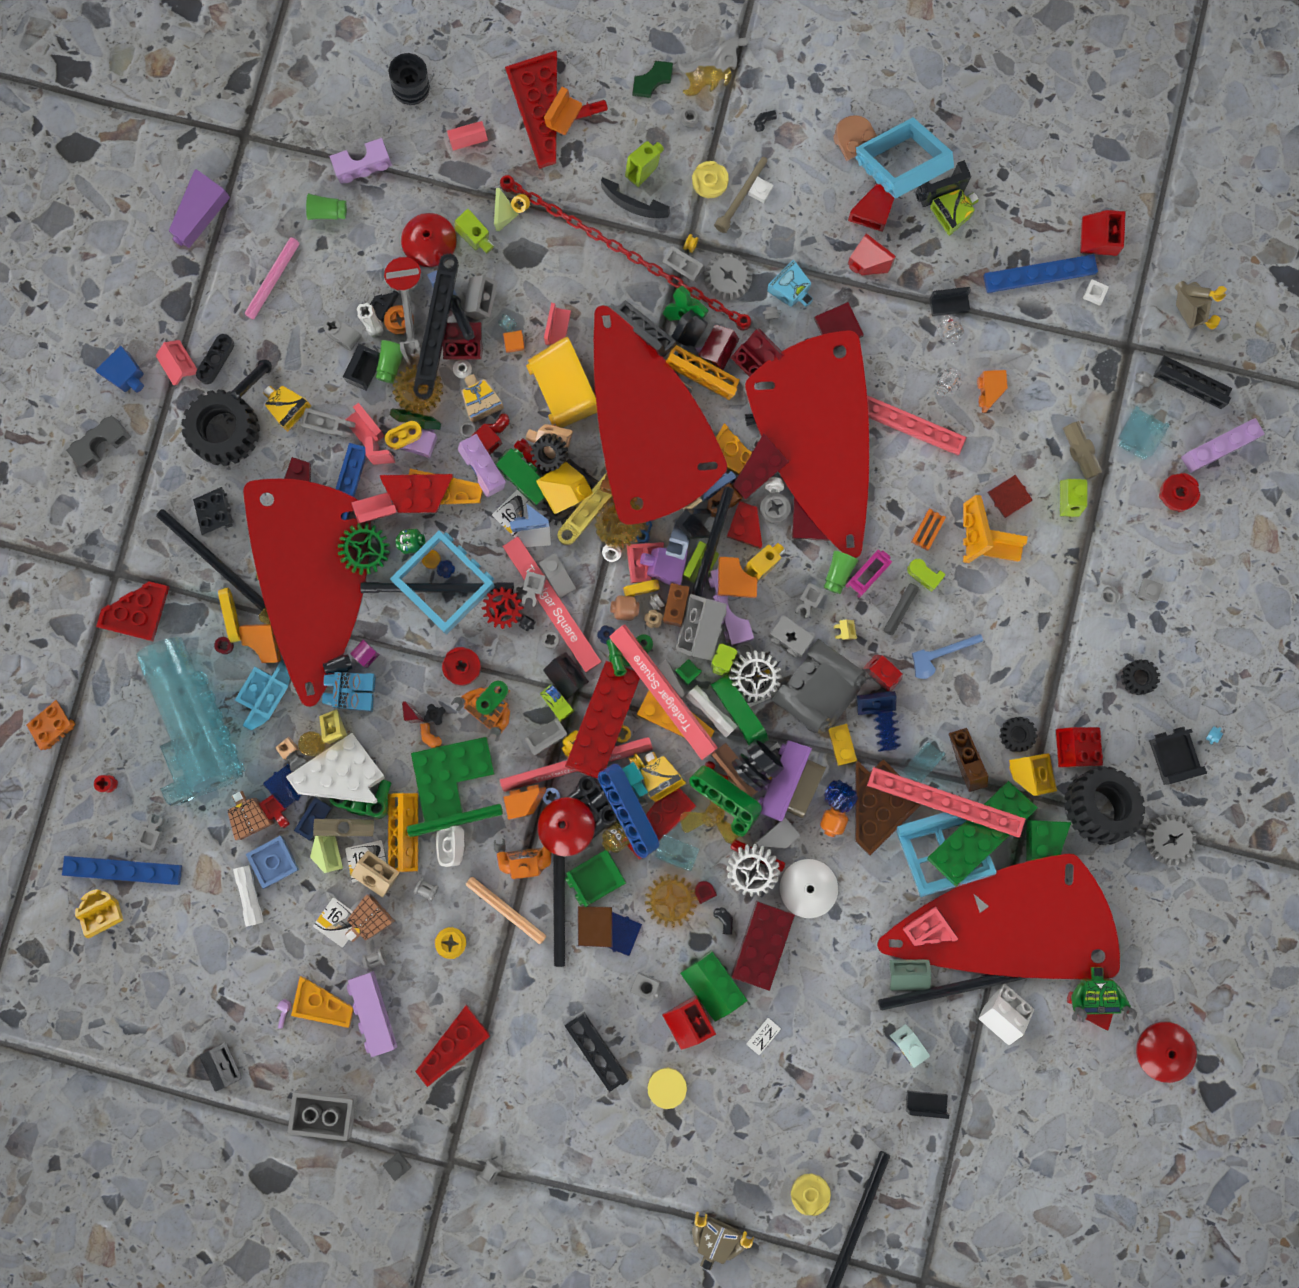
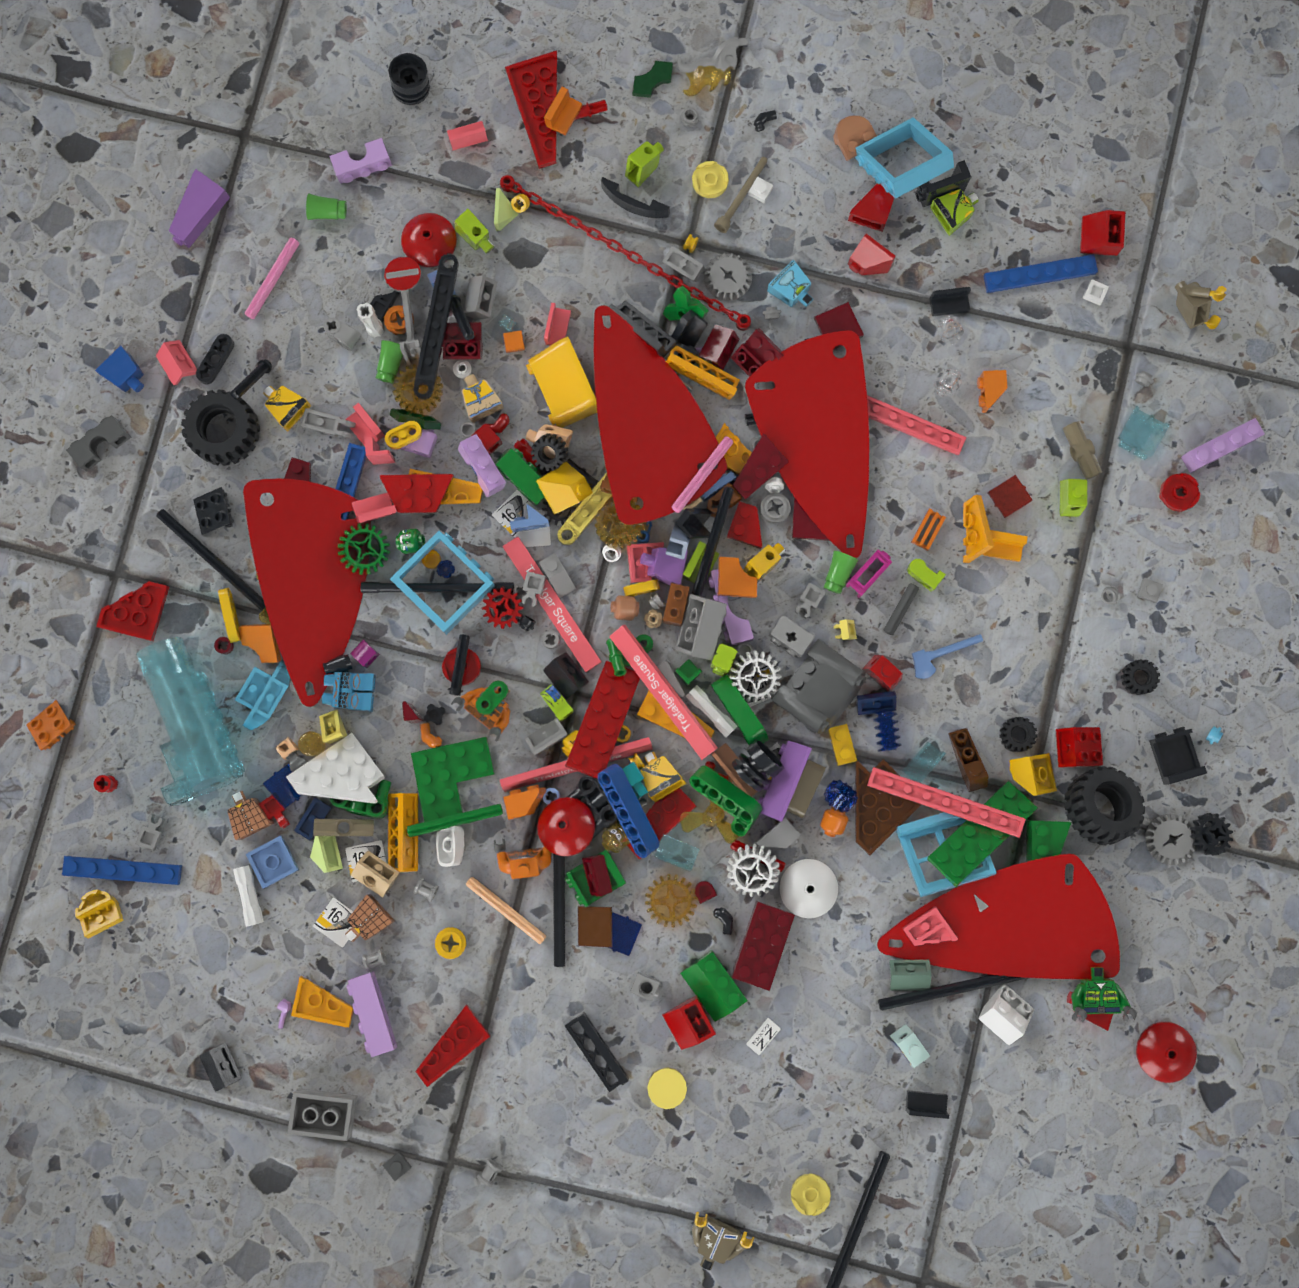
(362, 367): black panel -> none
(459, 666): none -> black axle
(597, 875): none -> dark red slope
(601, 633): dark blue plate -> none
(702, 474): none -> bright pink axle
(1191, 385): black fence -> none
(1210, 835): none -> black gear

